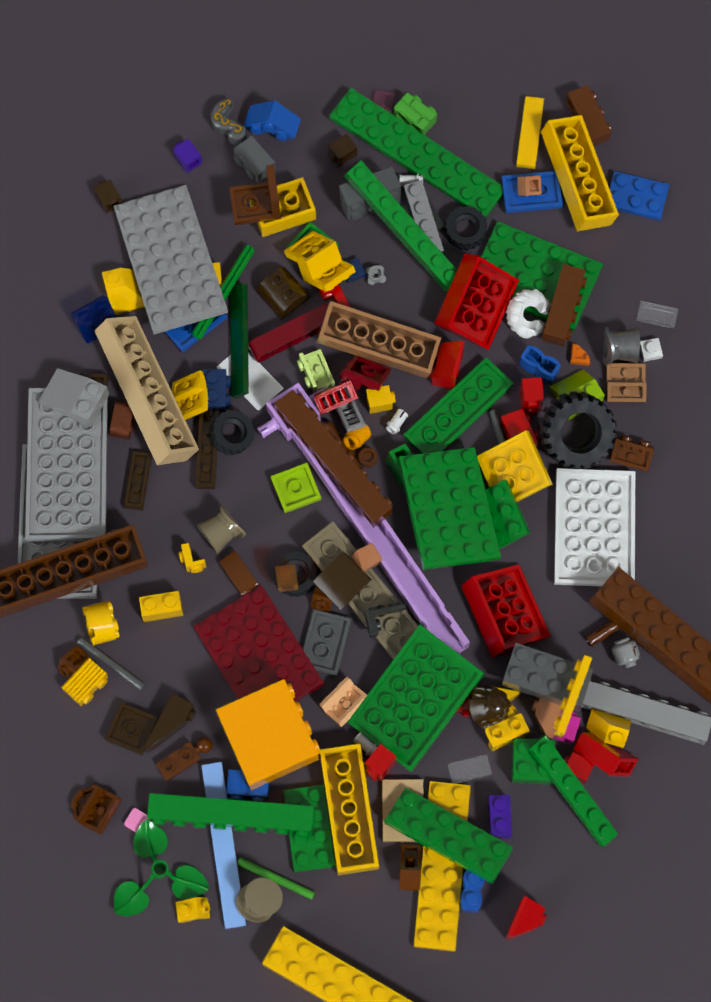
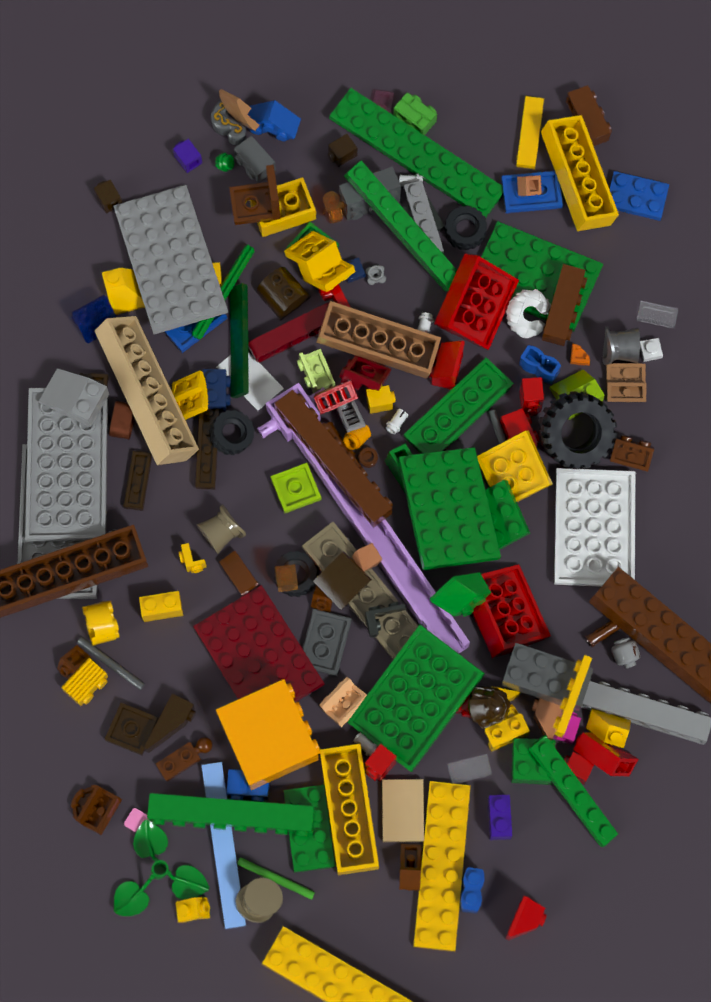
(224, 162): none -> green plate
(238, 109): none -> medium nougat slope
(333, 207): none -> clear orange hips
(425, 322): none -> white pin
(448, 835): green plate -> none
(461, 594): none -> green slope

